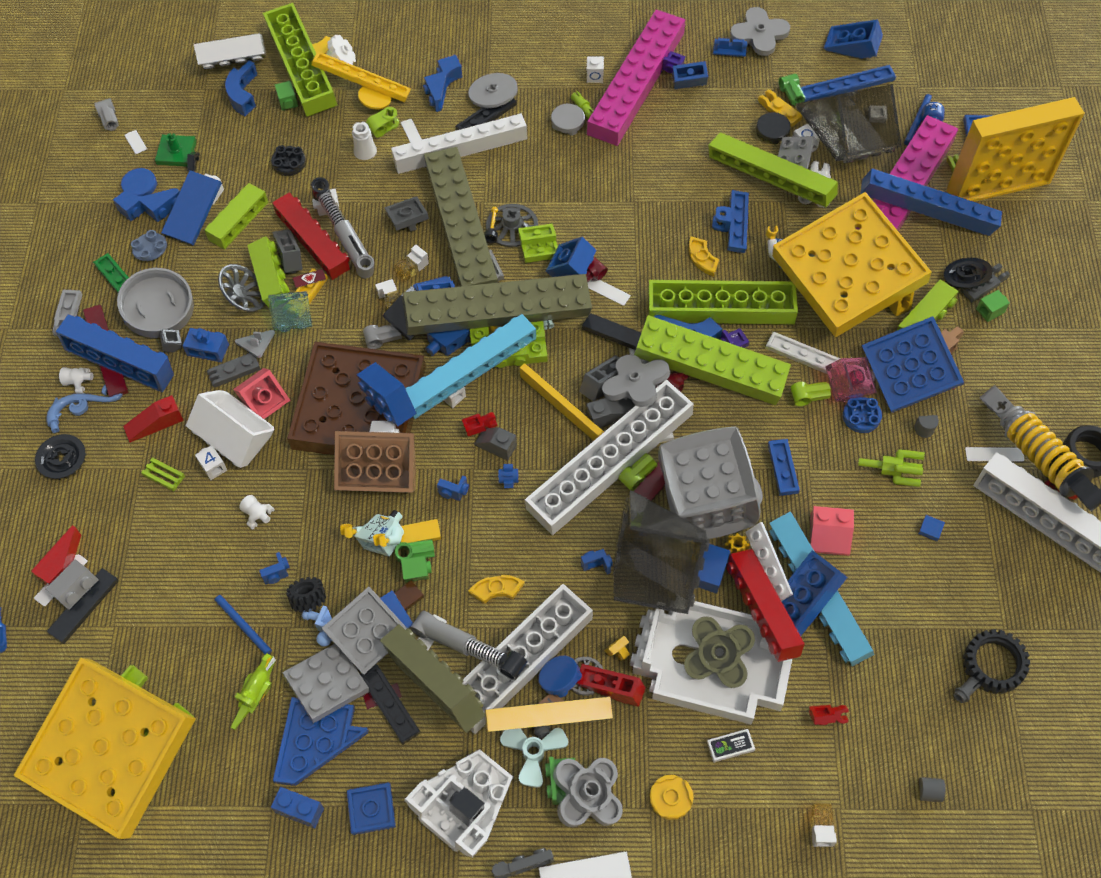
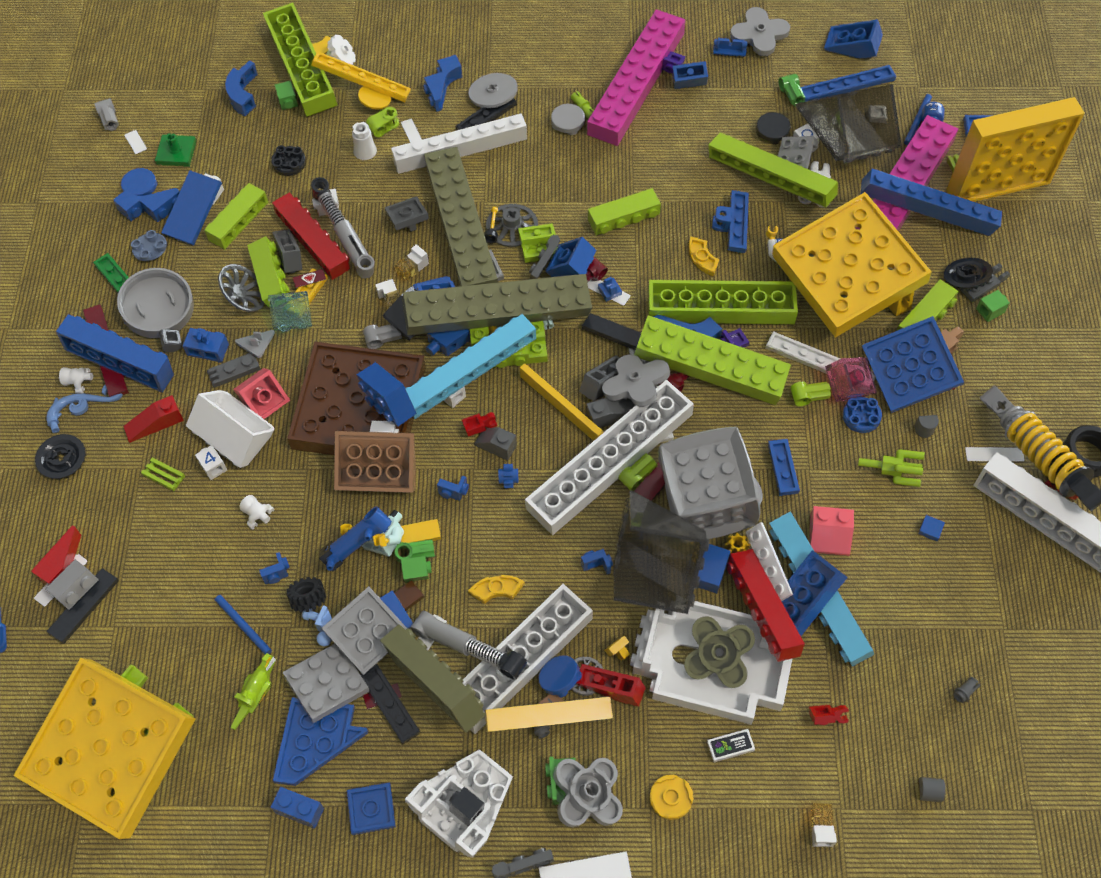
(68, 304): light grey hinge -> none
(191, 160): black tile -> none
(230, 50): white brick -> none
(335, 552): none -> blue piece
(516, 739): light aqua piece -> none
(544, 257): none -> dark grey hinge
(595, 69): white brick -> none
(609, 289): none -> blue tile
(624, 211): none -> lime brick
(779, 106): yellow hinge -> none
(1010, 644): black tyre -> none

